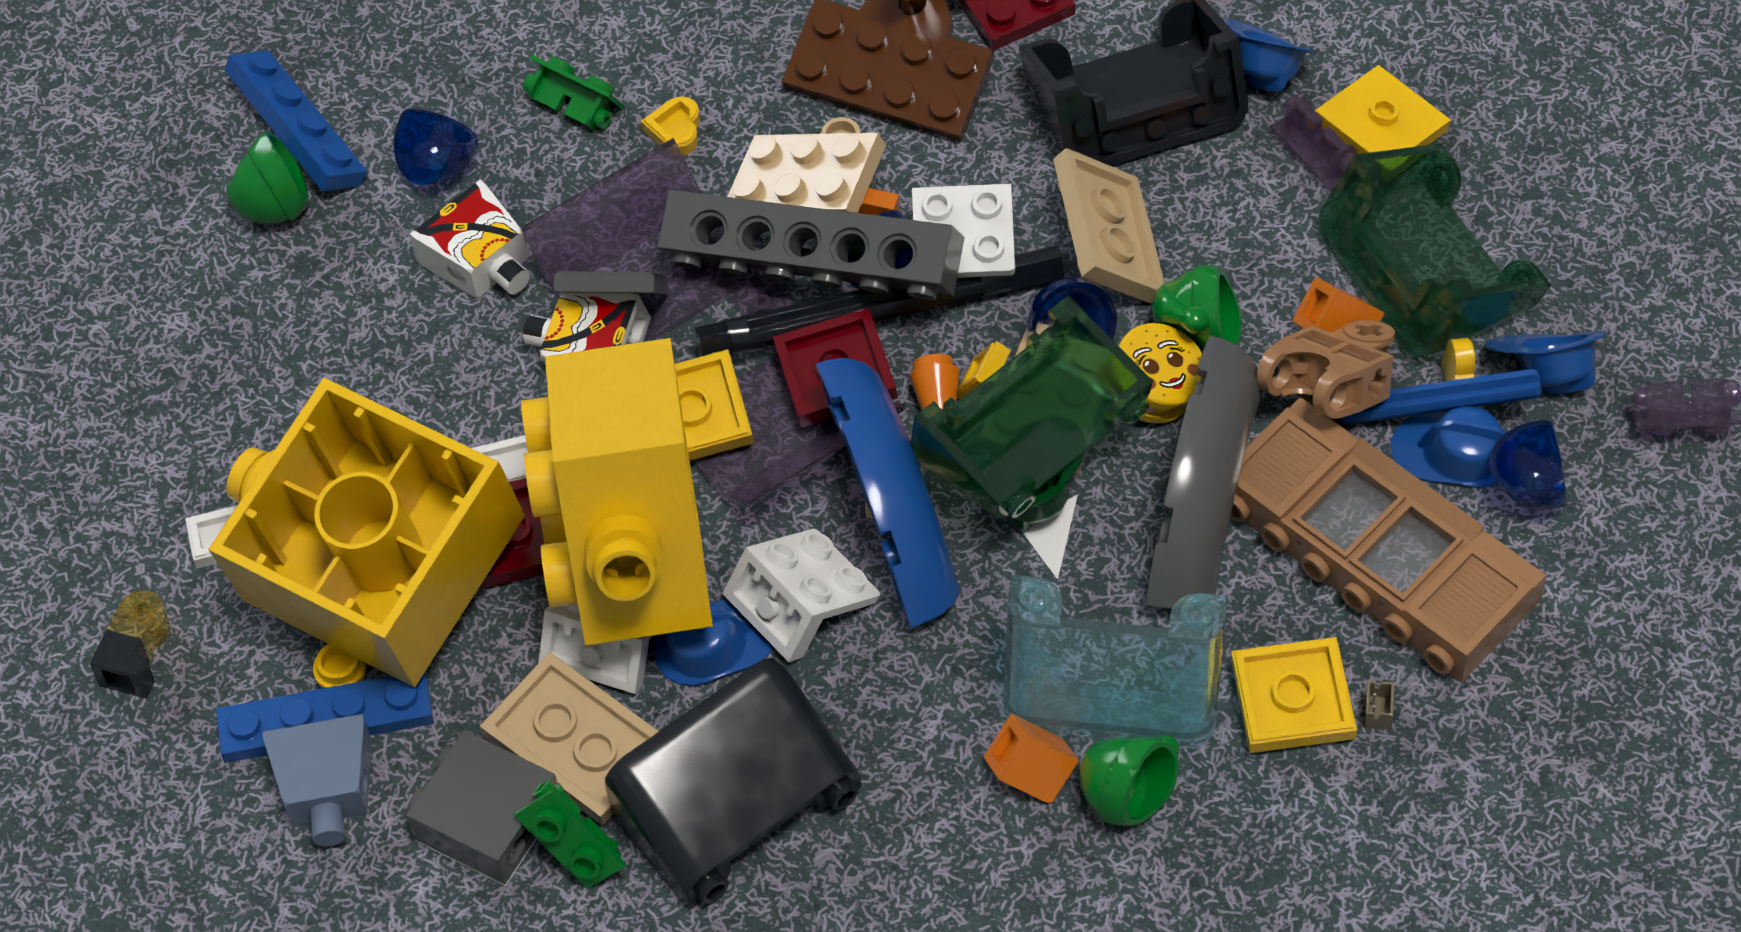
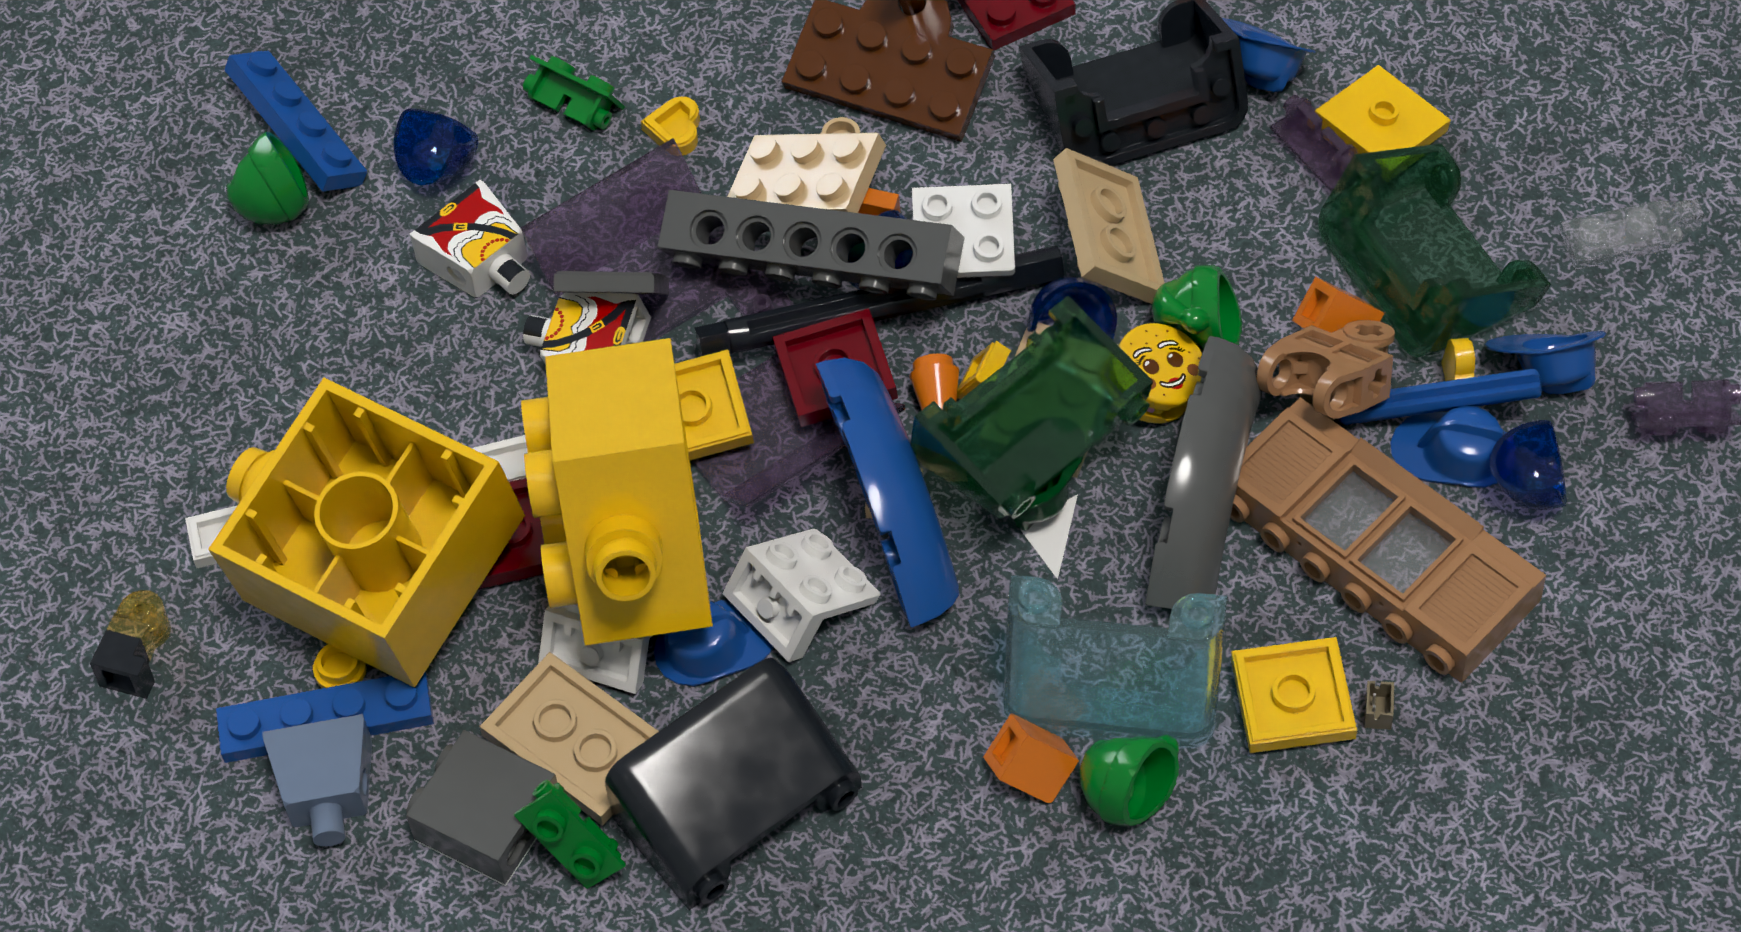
(1629, 232): none -> clear hinge

